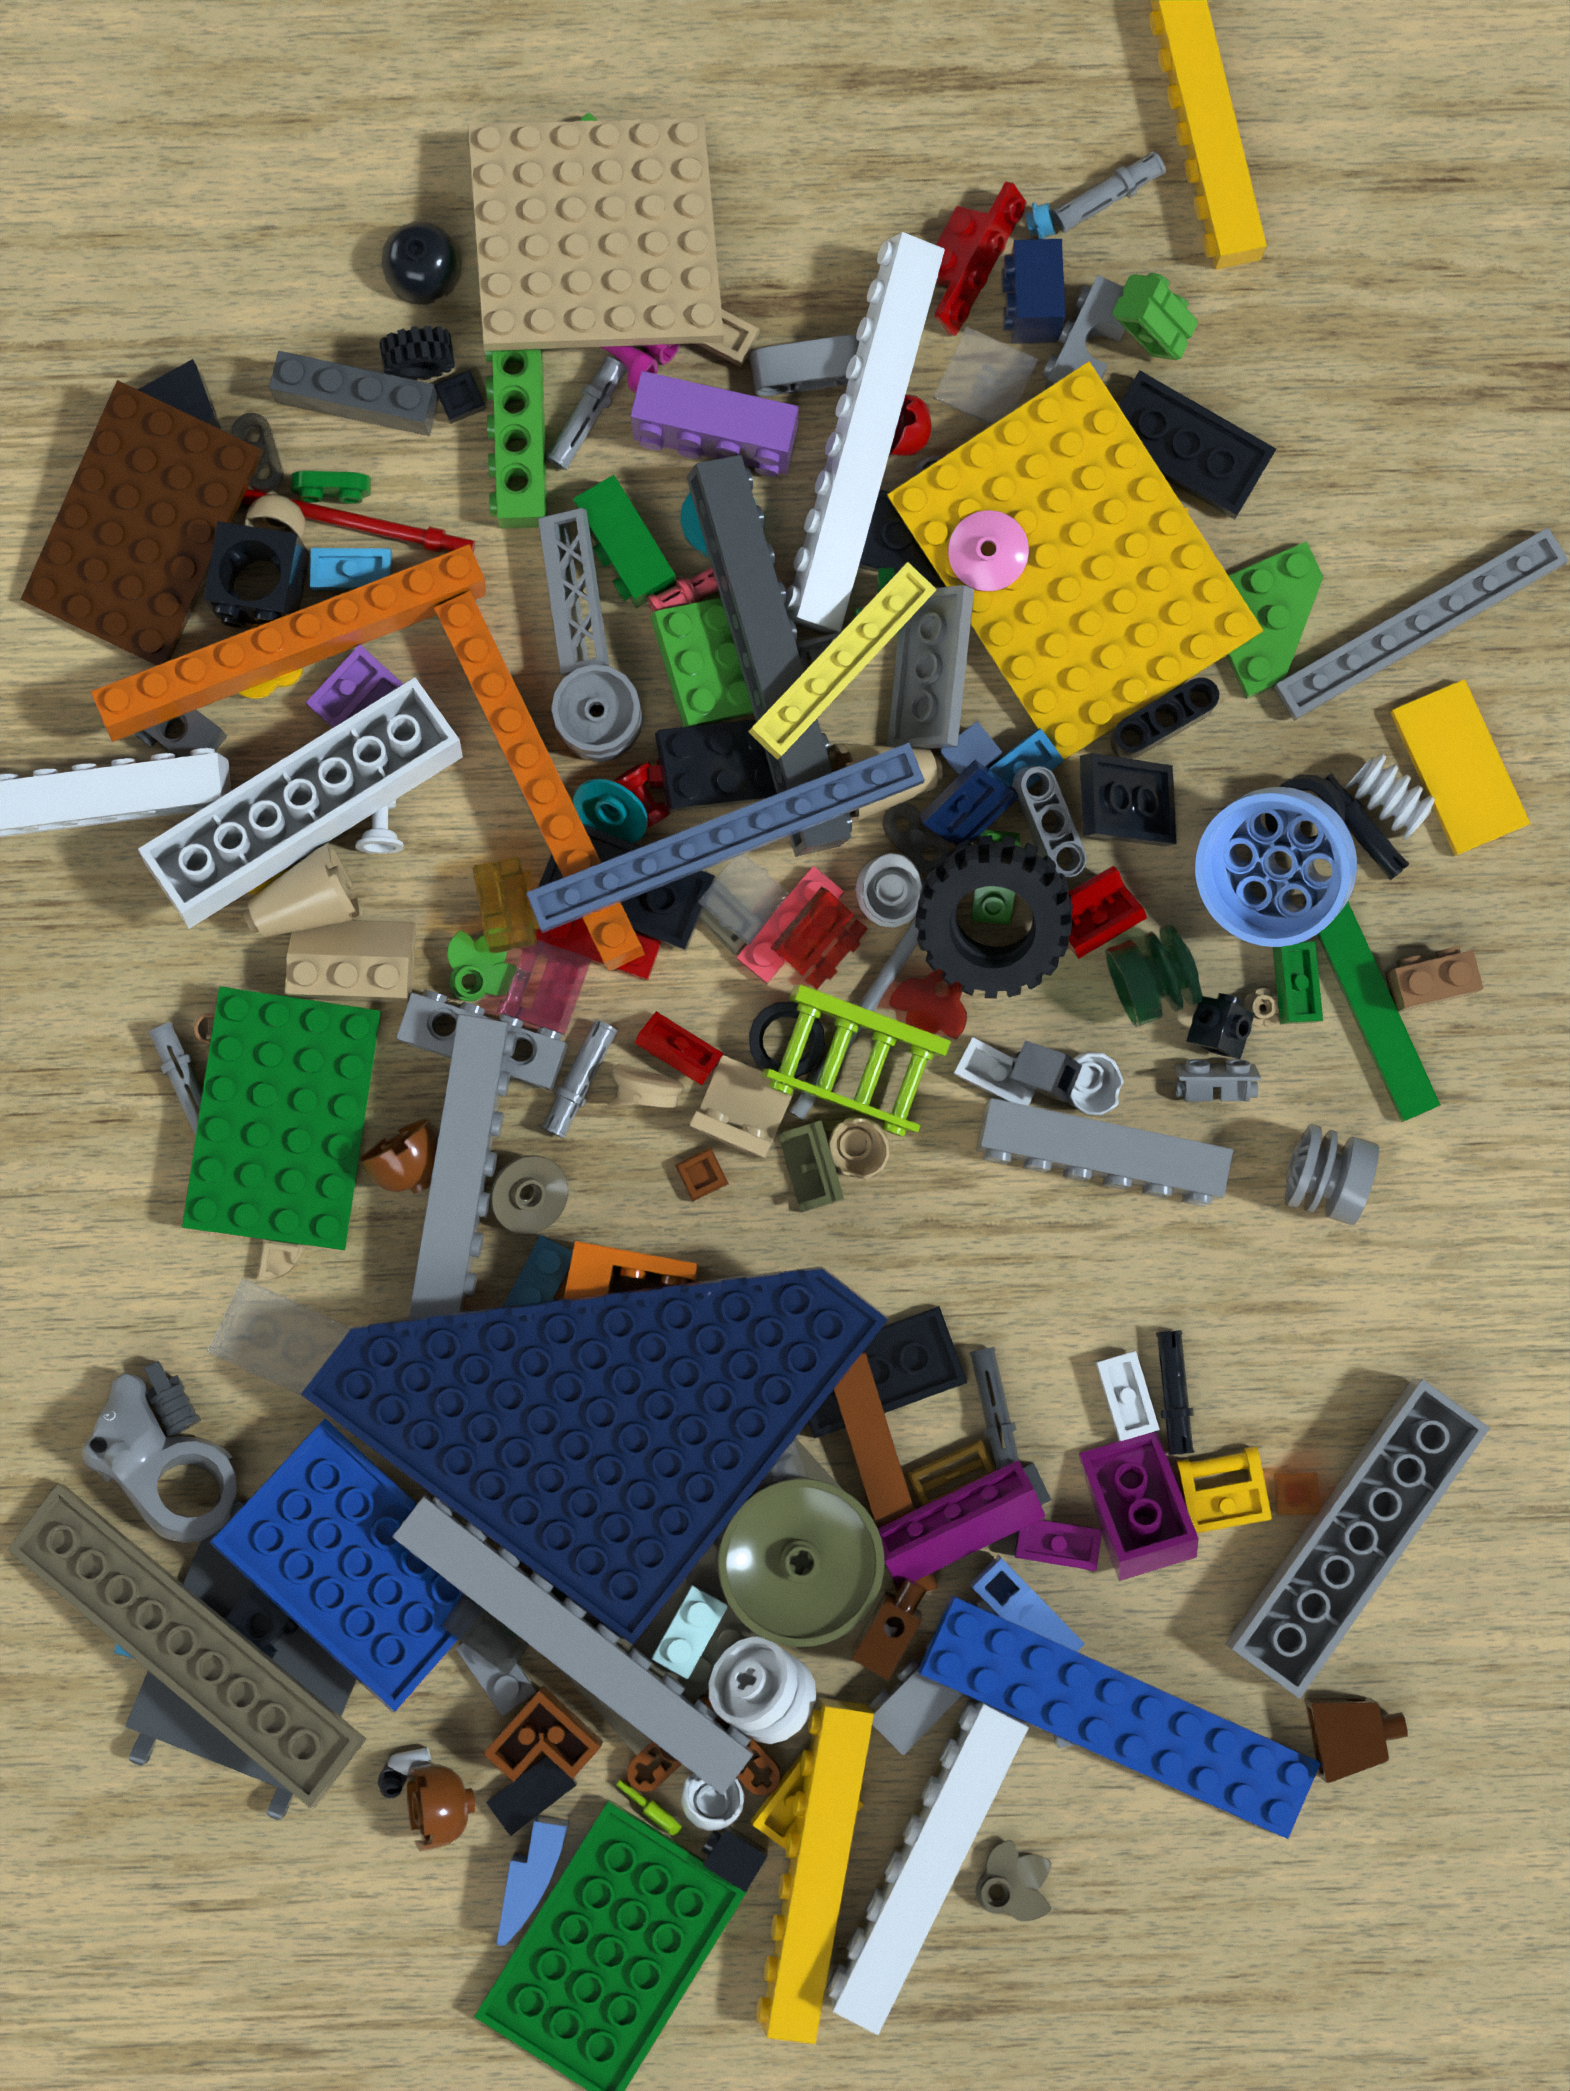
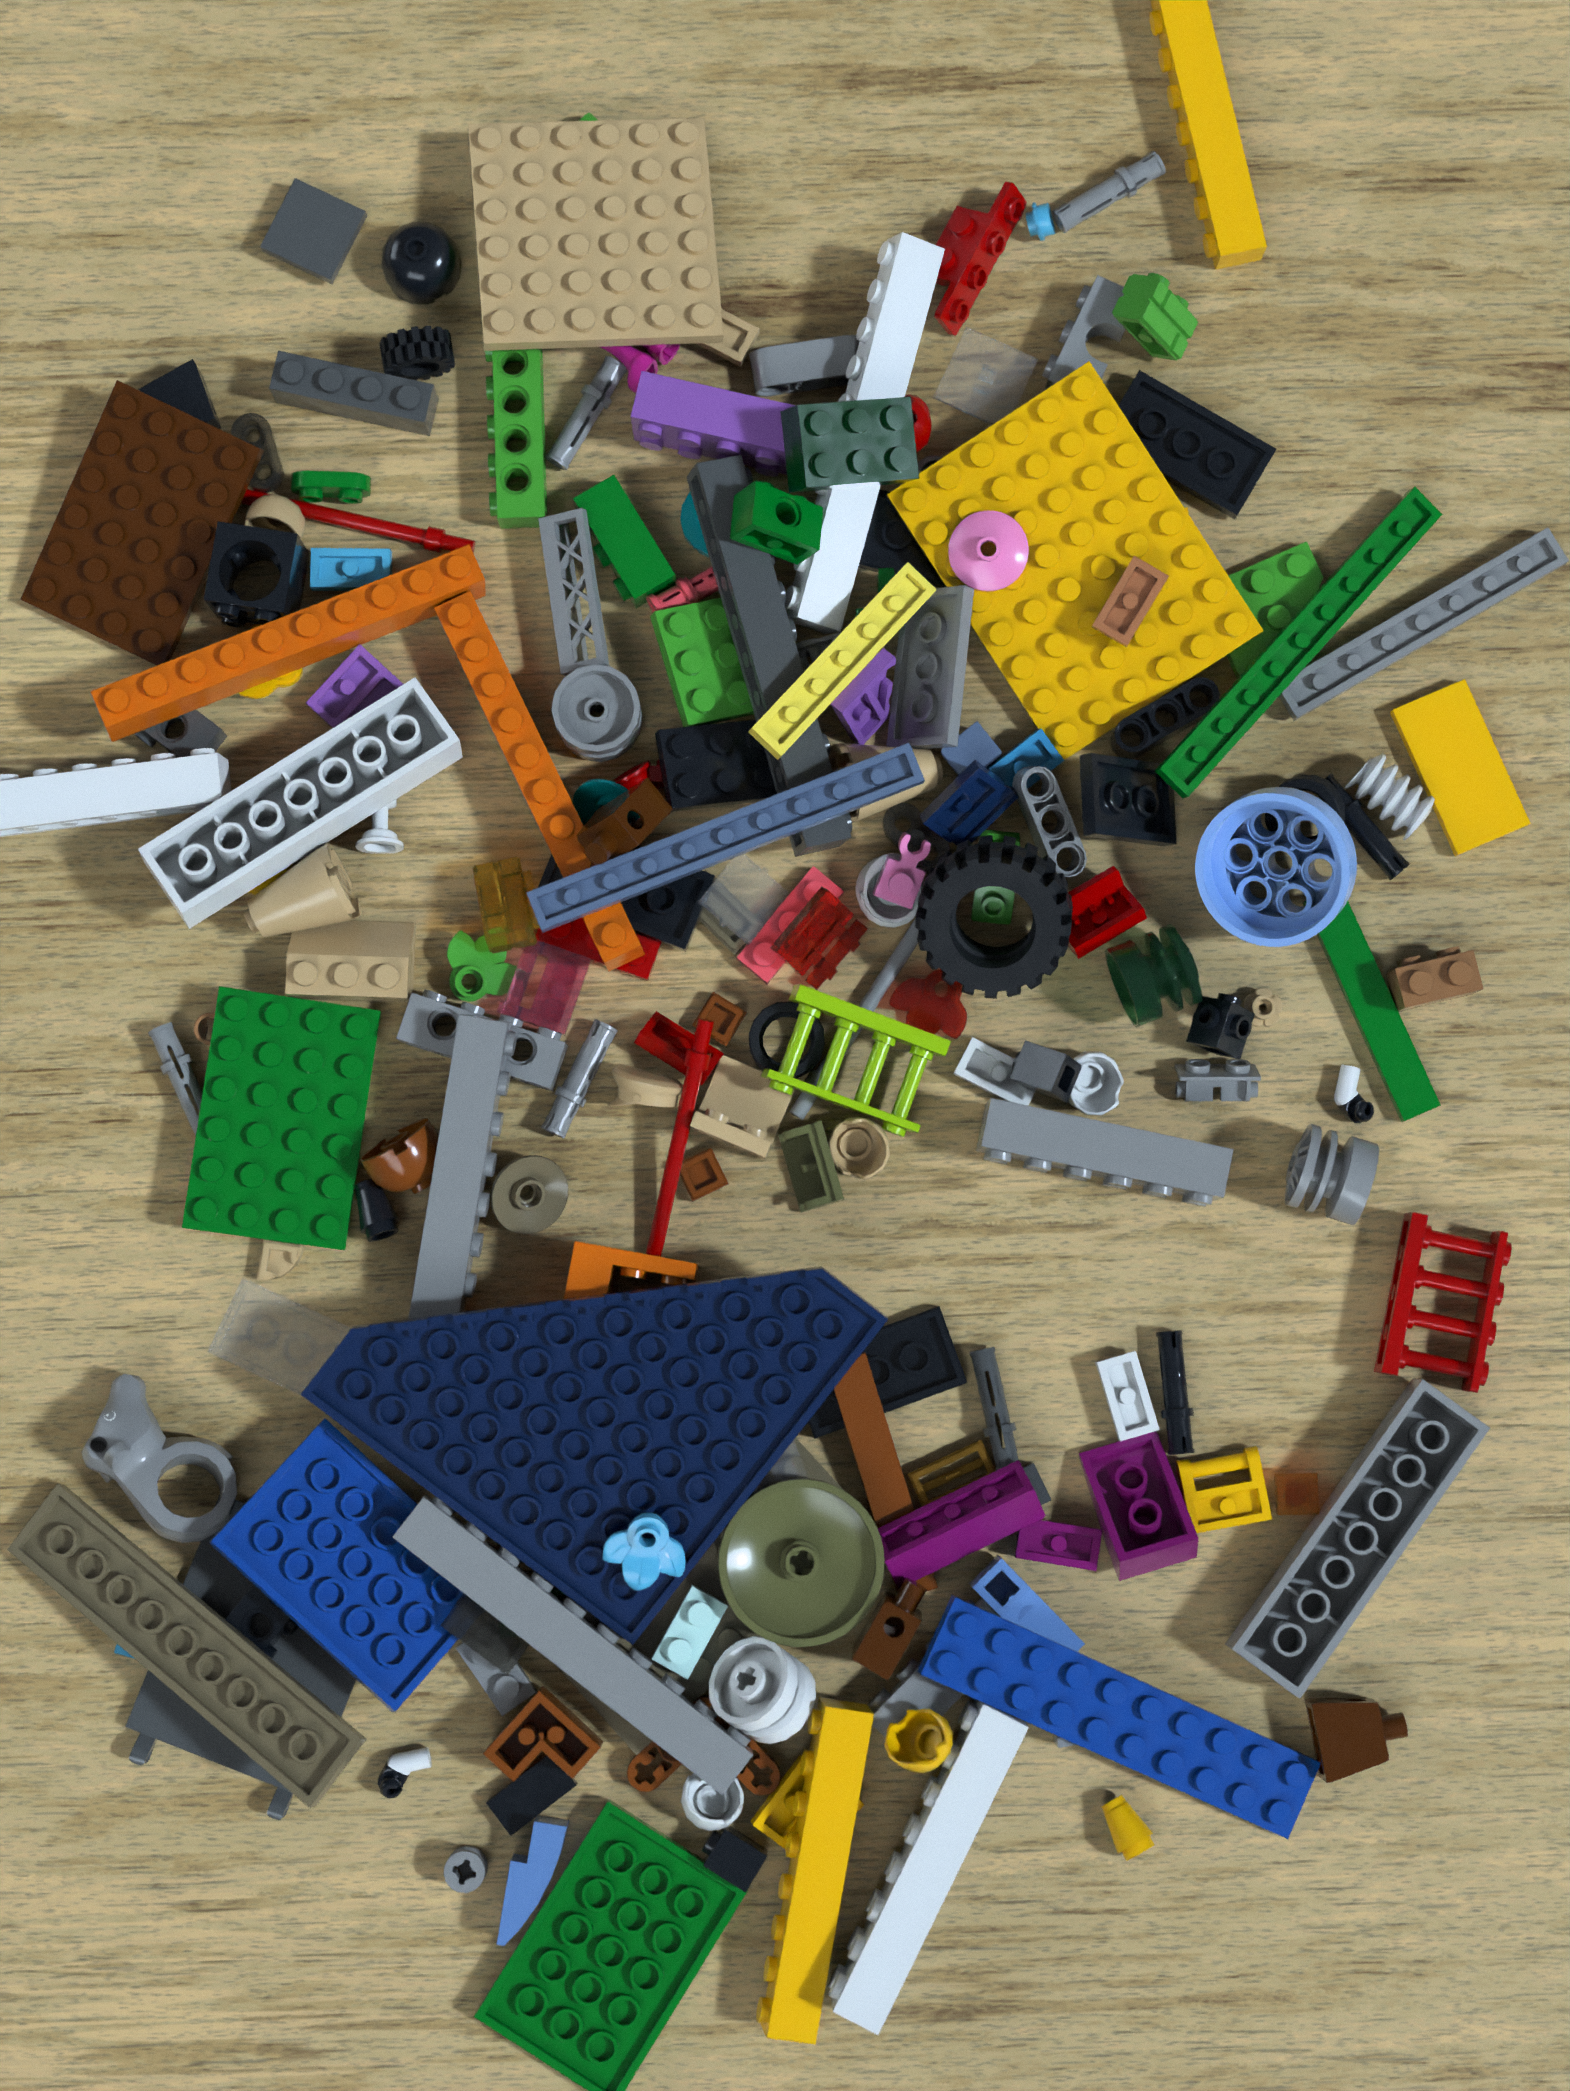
(170, 1401): dark grey hinge -> none
(313, 231): none -> dark grey tile
(375, 1212): none -> black cone
(438, 1805): dark orange cylinder -> none
(460, 396): black tile -> none
(469, 1861): none -> light grey wheel
(541, 1273): dark azure plate -> none
(610, 833): none -> reddish brown torso
(645, 1557): none -> medium azure plate
(652, 1810): lime piece -> none
(696, 1061): none -> red bar
(726, 1018): none -> dark orange tile
(776, 522): none -> green brick
(849, 444): none -> dark green brick
(865, 701): none -> medium lavender wing
(900, 877): none -> bright pink plate
(919, 1740): none -> yellow hair
(1020, 1880): dark tan plate -> none
(1036, 291): dark blue brick -> none
(1127, 1829): none -> yellow cone
(1130, 601): none -> nougat plate
(1298, 643): none -> green plate
(1298, 983): green plate -> none
(1348, 1098): none -> arm
(1402, 1314): none -> red fence

